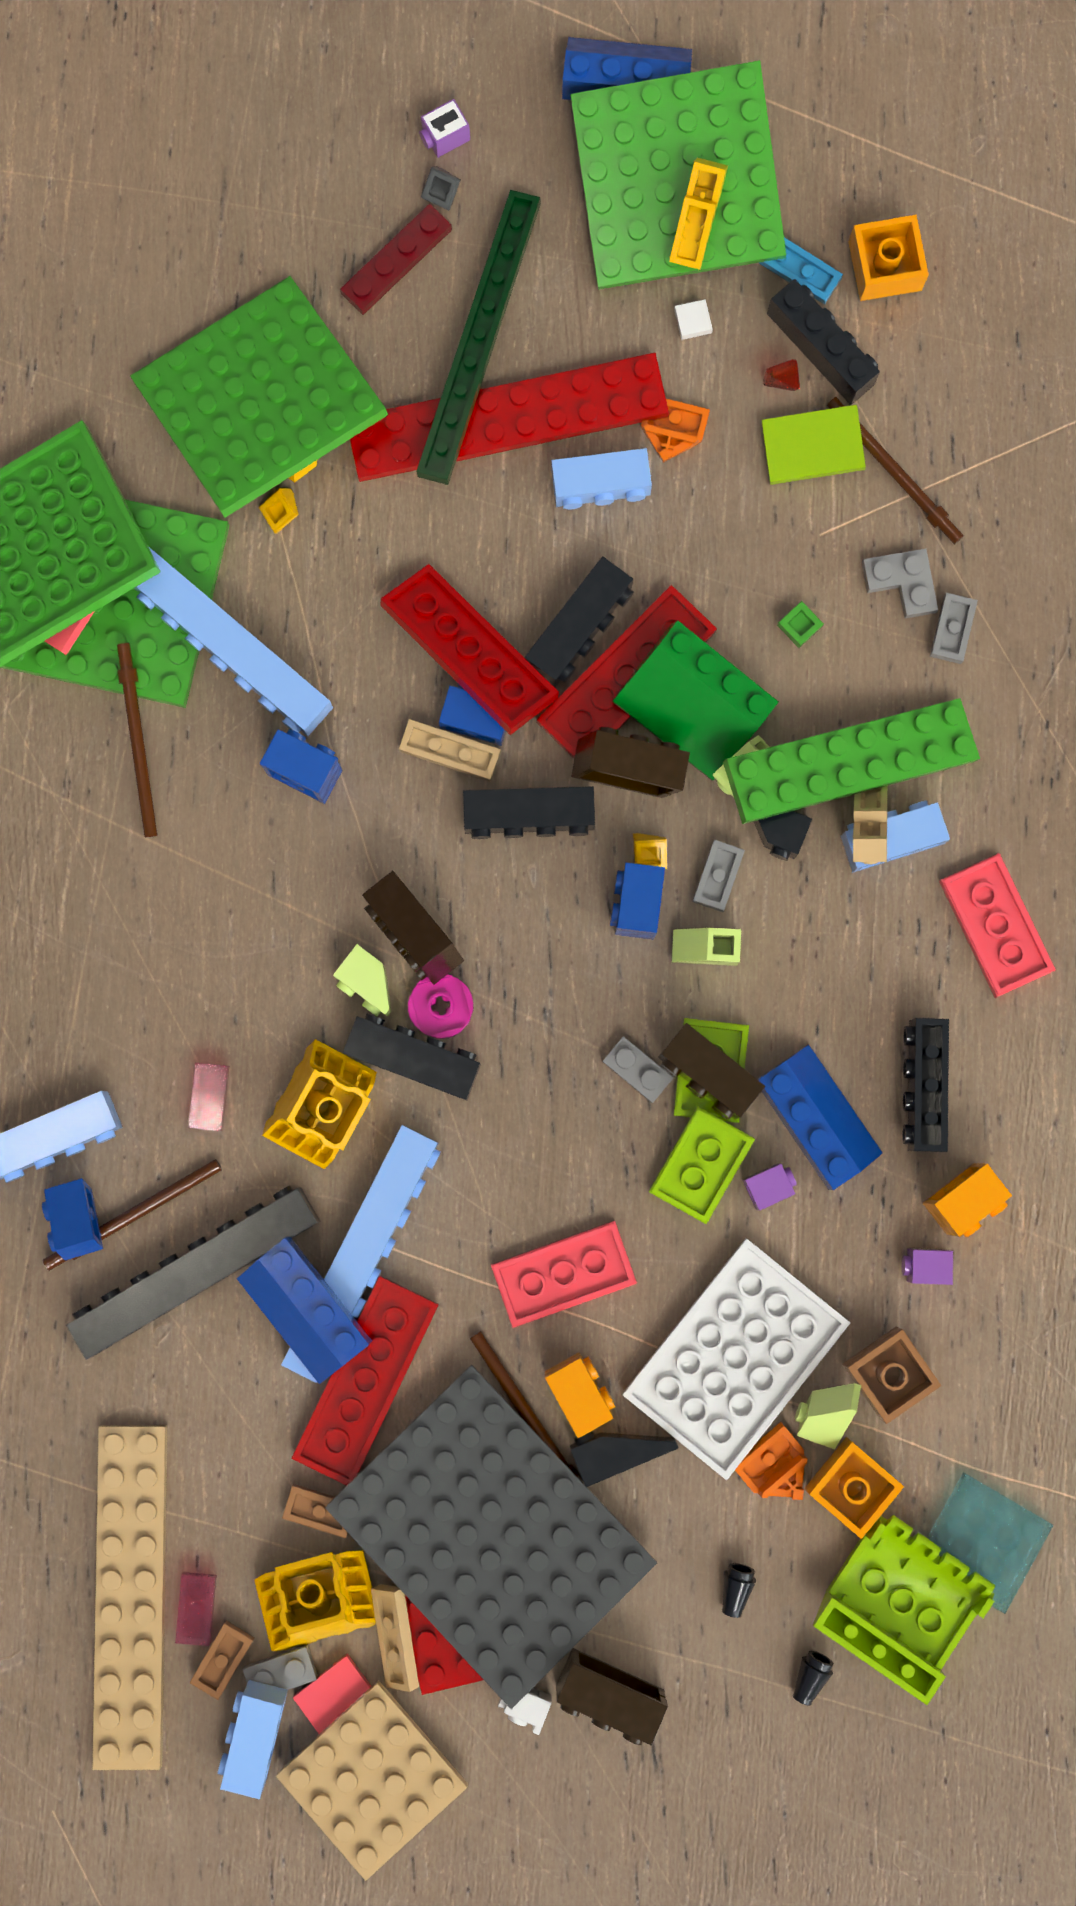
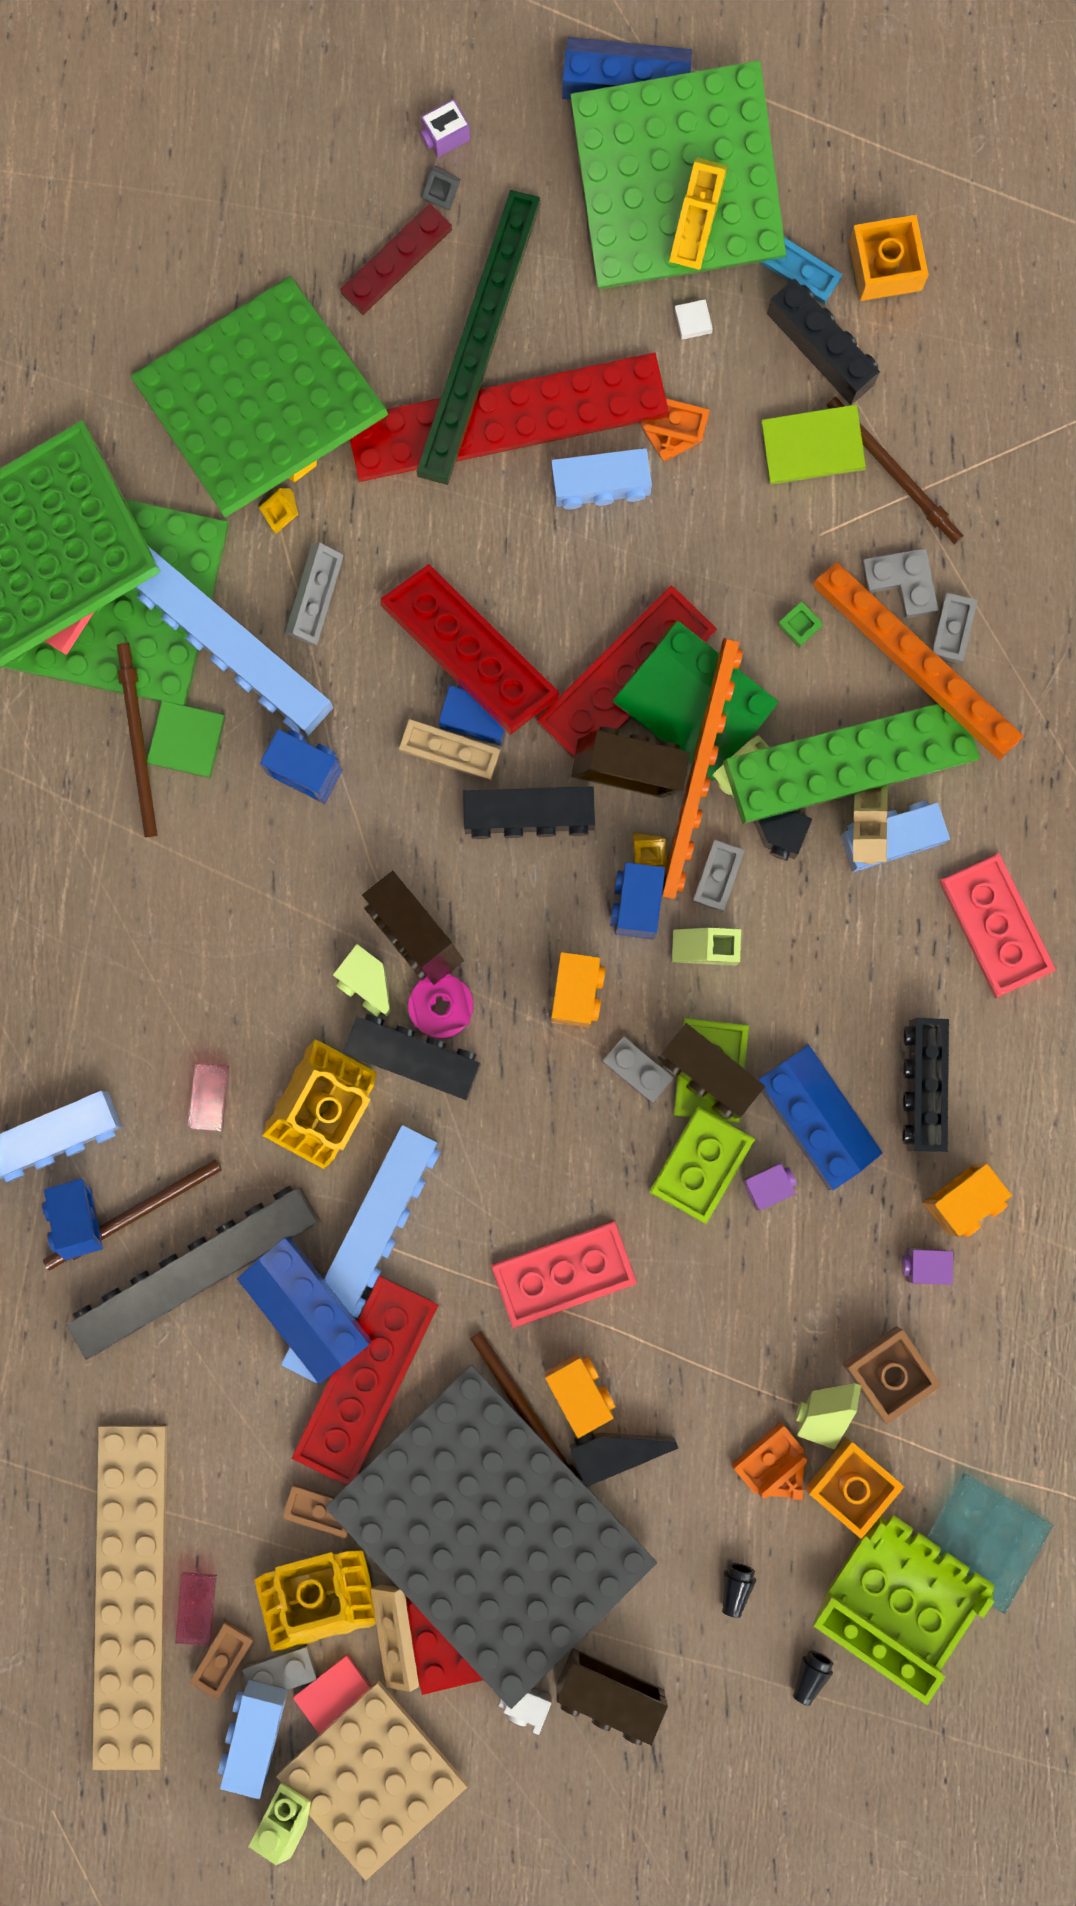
(186, 739): none -> bright green tile
(281, 1825): none -> yellowish green slope
(314, 593): none -> light grey plate
(576, 990): none -> light orange brick
(579, 622): black brick -> none
(704, 755): none -> orange plate
(736, 1358): white plate -> none
(783, 376): clear red slope -> none
(918, 661): none -> orange plate

